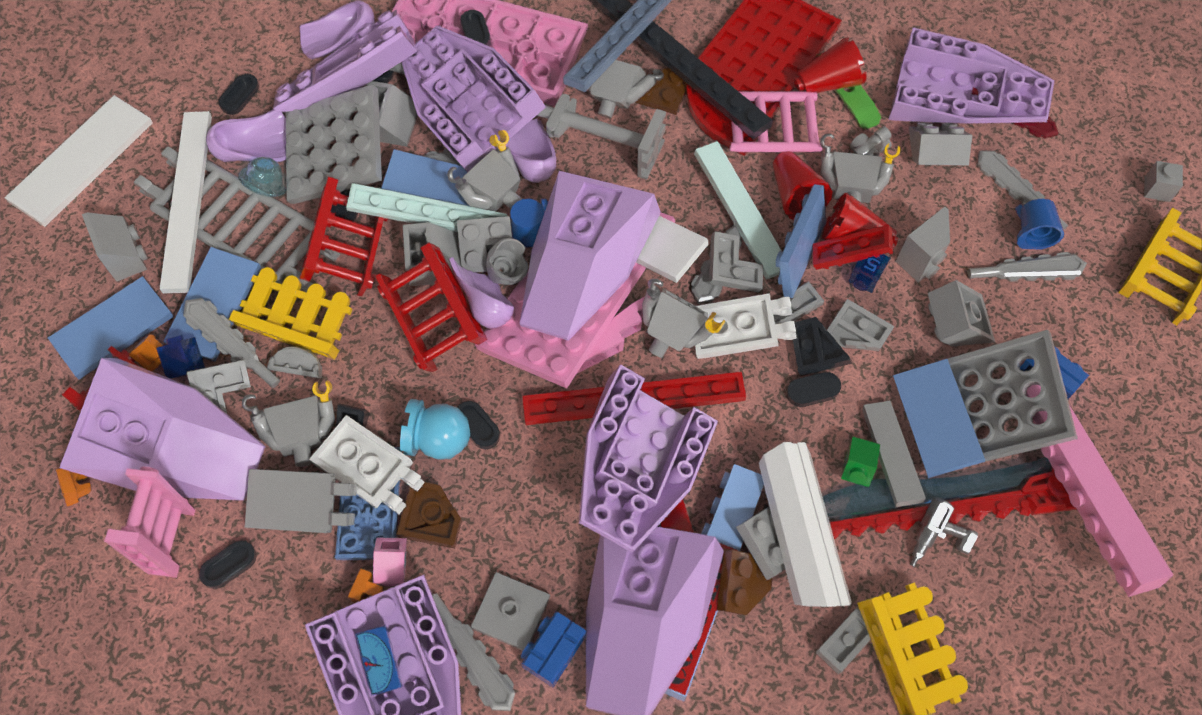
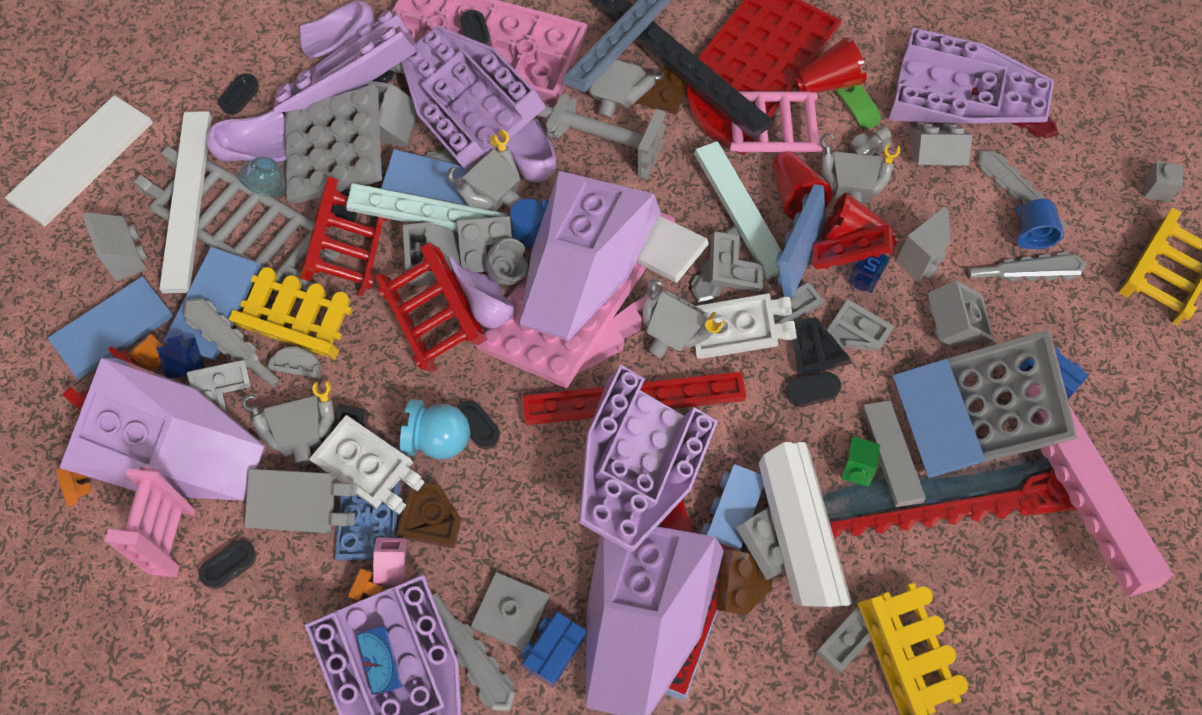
(936, 524): flat silver piece -> none

